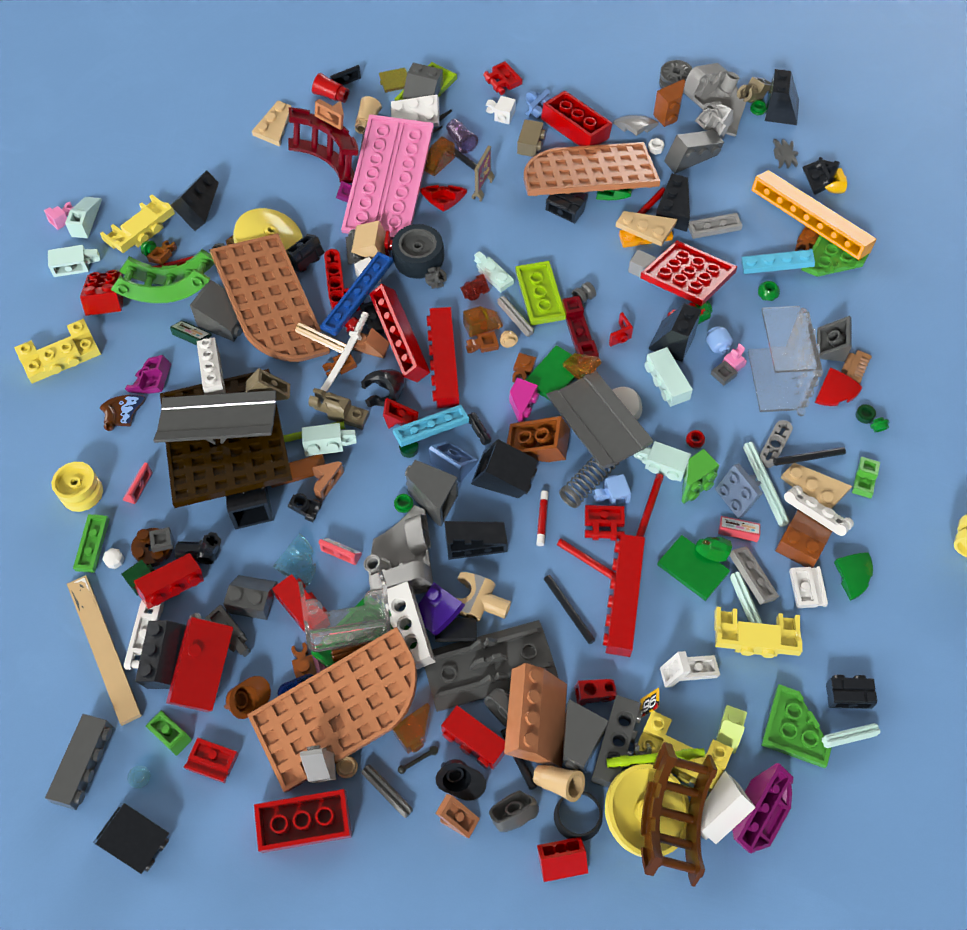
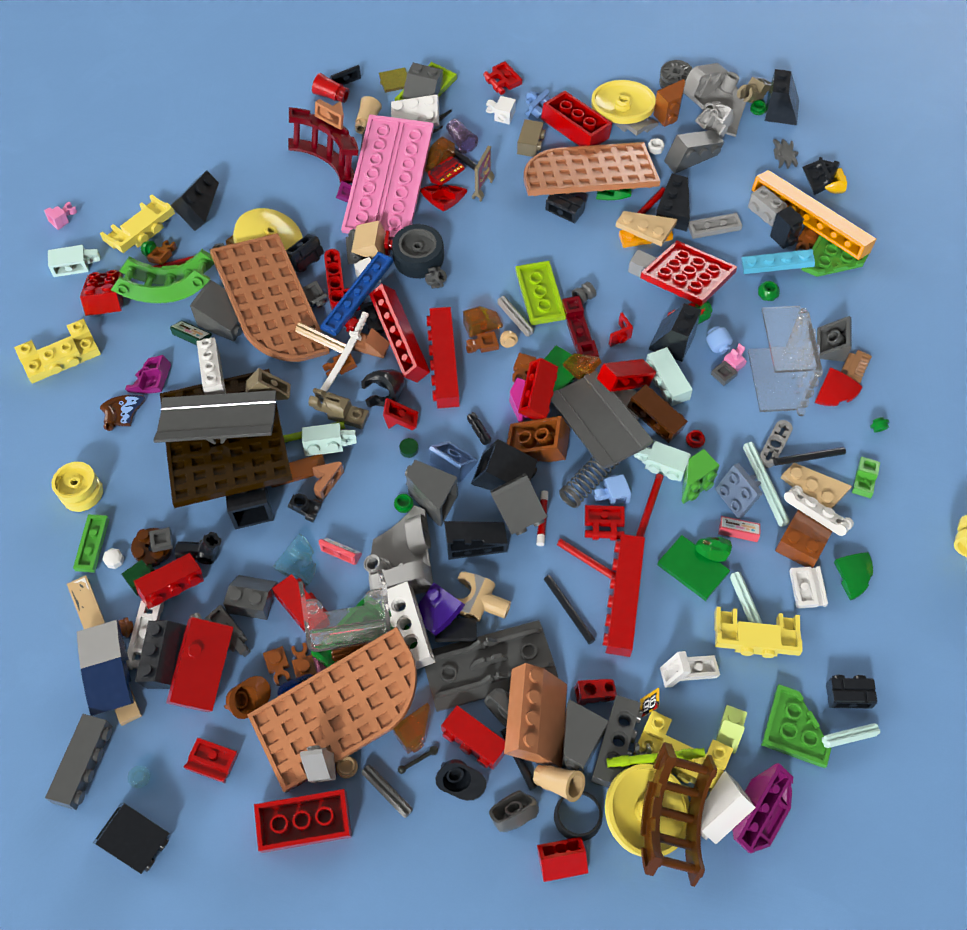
(82, 217): light aqua slope -> none
(104, 667): none -> dark blue slope
(126, 627): none -> dark orange plate
(138, 484): coral slope -> none
(169, 733): bright green slope -> none
(273, 124): tan wing -> none
(276, 663): none -> dark orange plate
(315, 295): none -> dark grey bracket
(430, 425): medium azure plate -> none
(445, 171): none -> slope
(457, 816): nougat slope -> none
(474, 288): clear red plate -> none
(493, 272): light aqua hinge -> none
(519, 504): none -> dark grey slope
(538, 389): none -> red brick
(623, 101): none -> light yellow dish
(626, 375): none -> red brick
(657, 413): none -> reddish brown brick
(753, 575): light grey plate -> none
(766, 204): none -> light grey bracket
(786, 227): none -> black brick
(865, 414): dark green tile -> none

